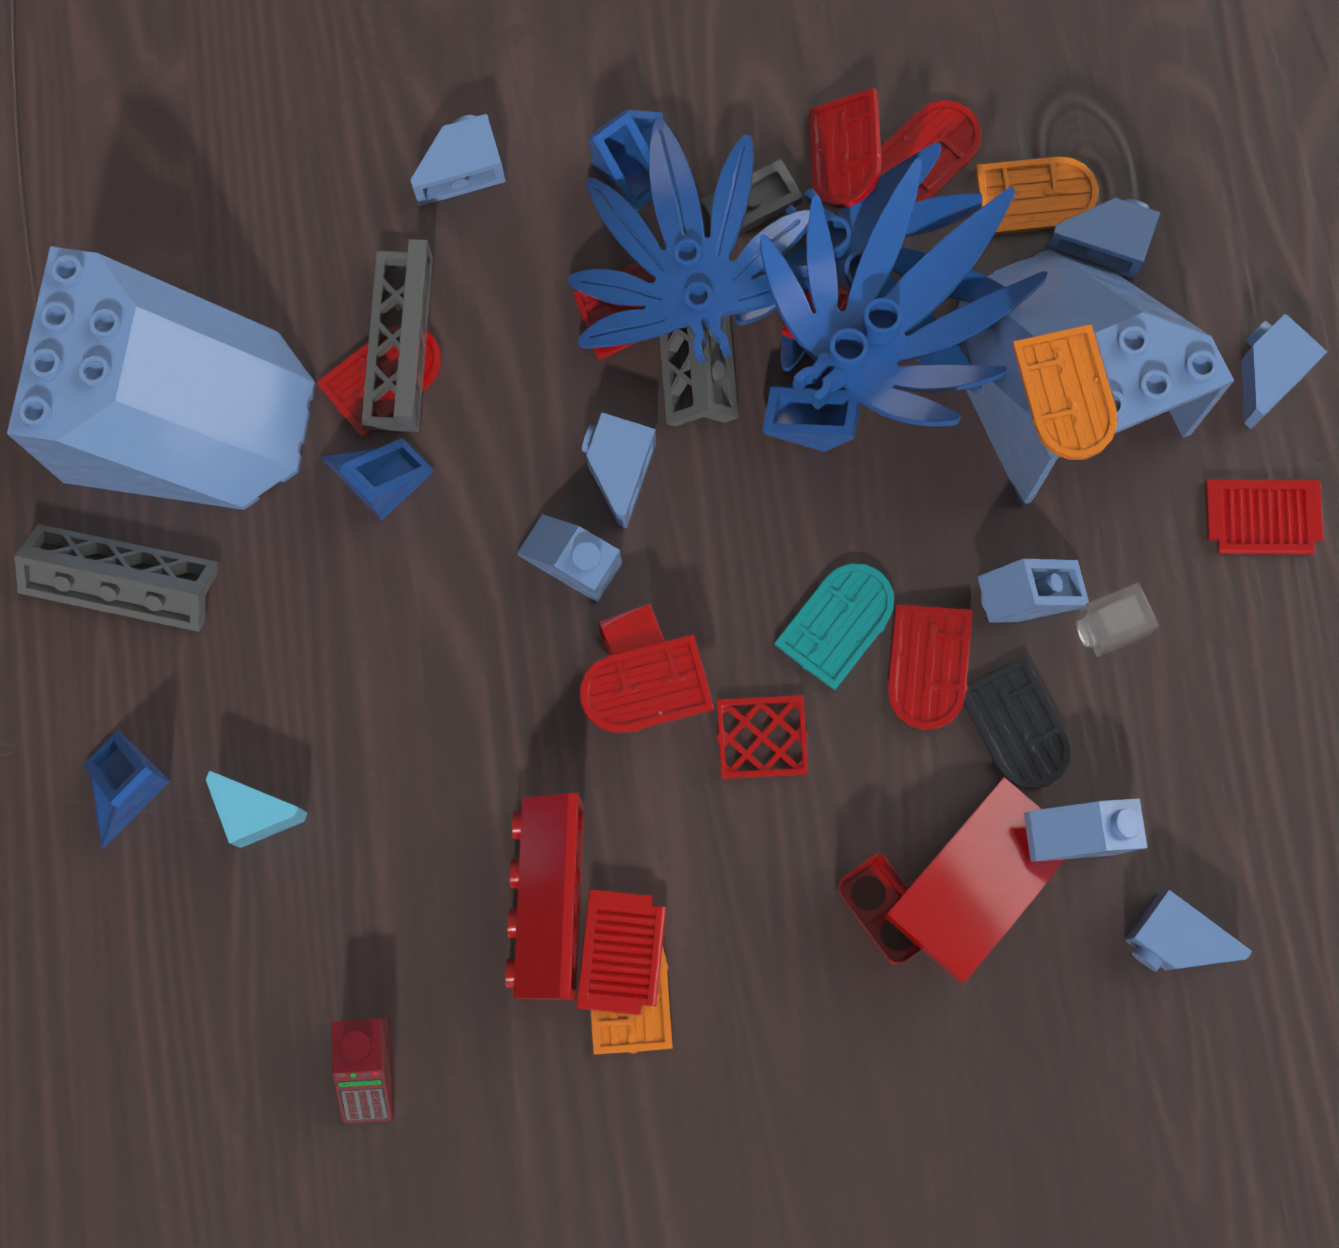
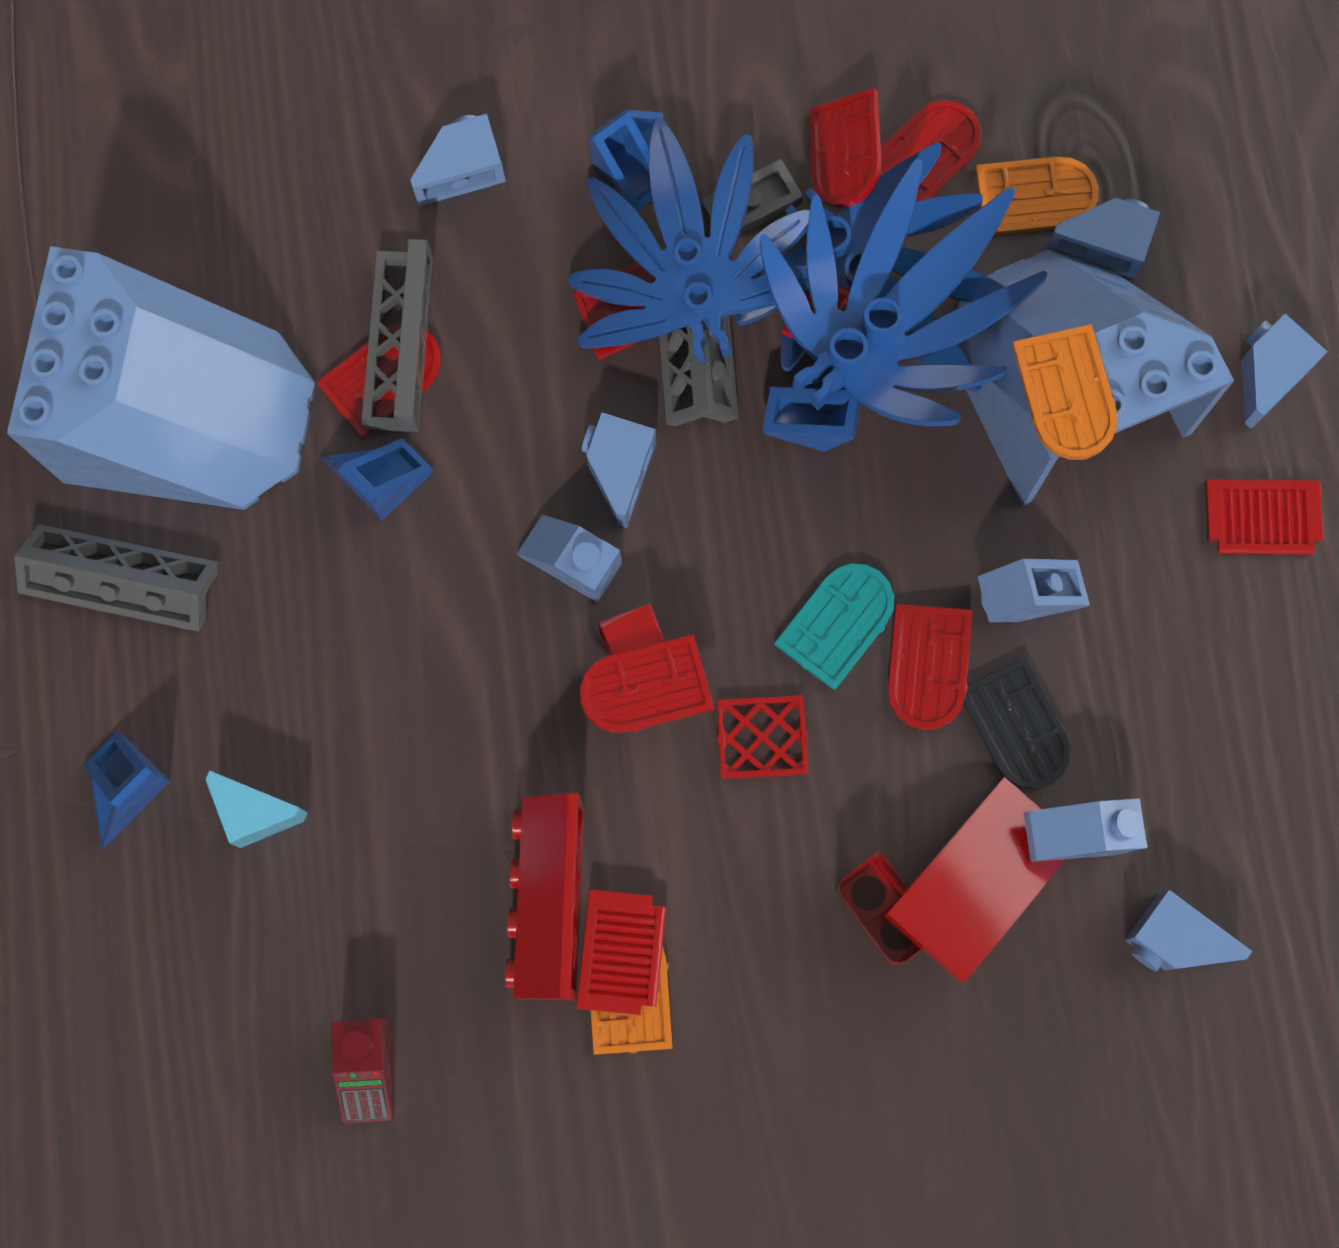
(1116, 620): clear brick -> none

